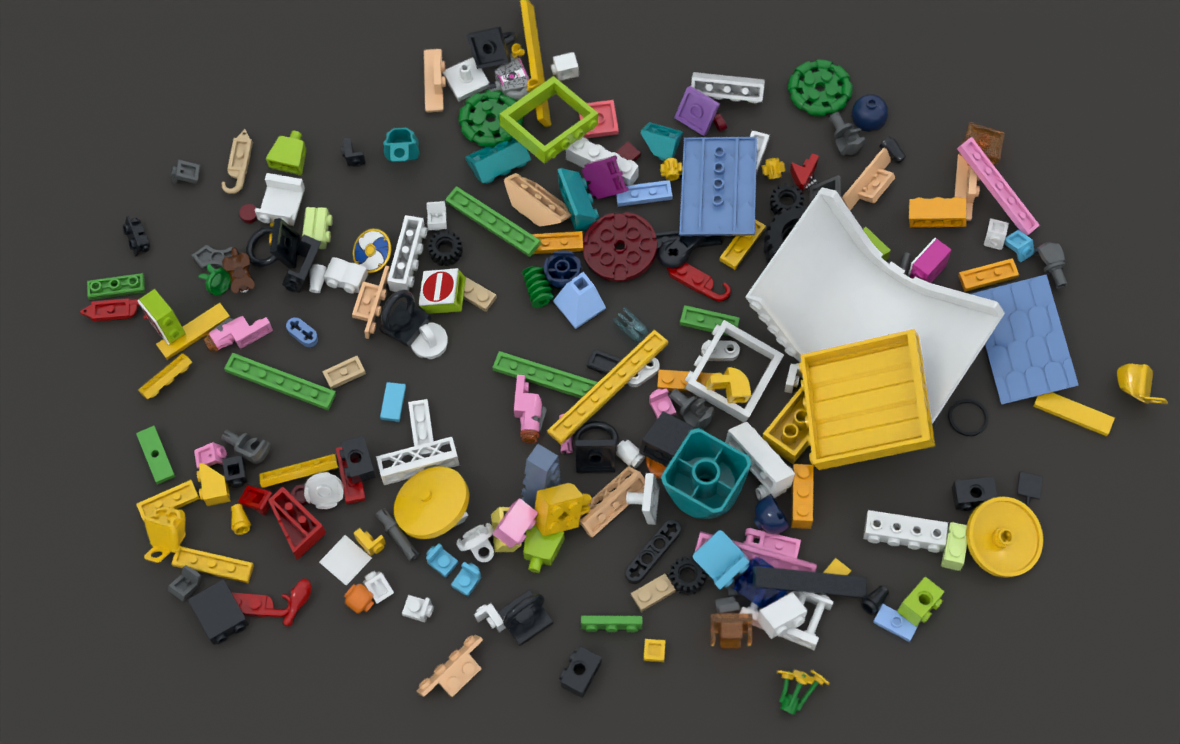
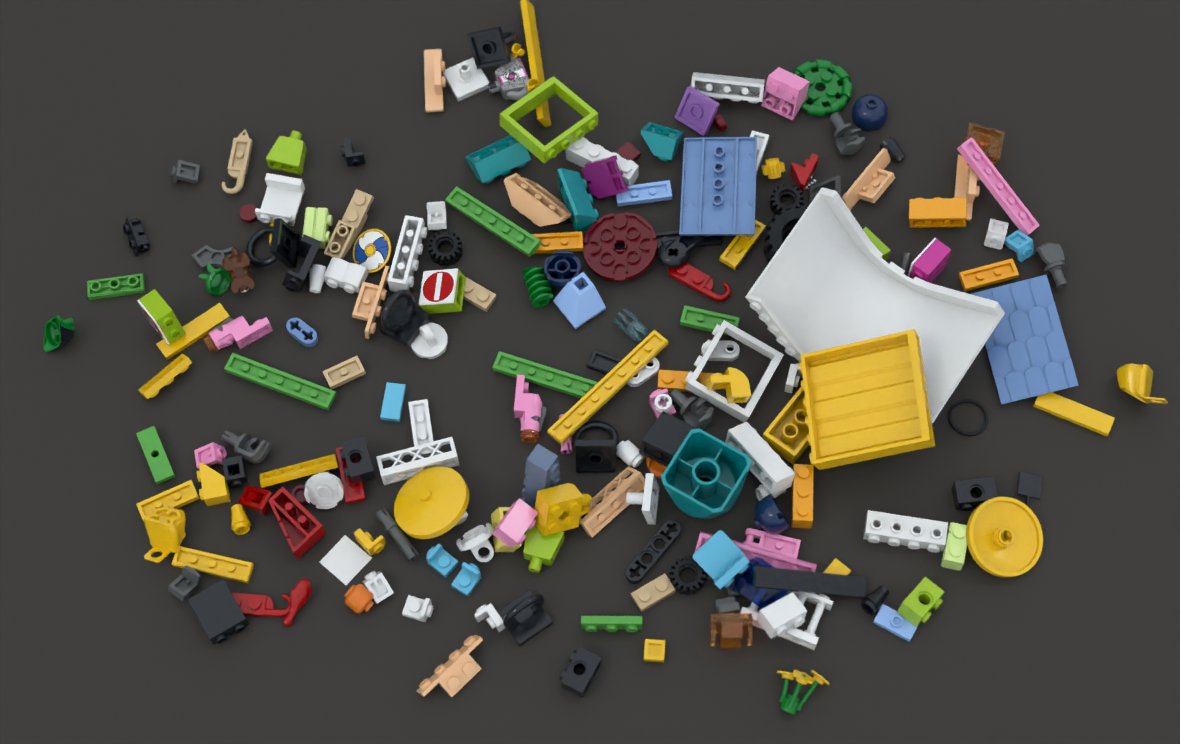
(57, 333): none -> green hat
(111, 309): red plate -> none
(350, 225): none -> tan slope
(401, 145): teal piece -> none
(482, 111): green plate -> none
(565, 66): white brick -> none
(607, 119): coral plate -> none
(665, 397): none -> white bush
(671, 169): yellow gear -> none
(785, 93): none -> bright pink slope

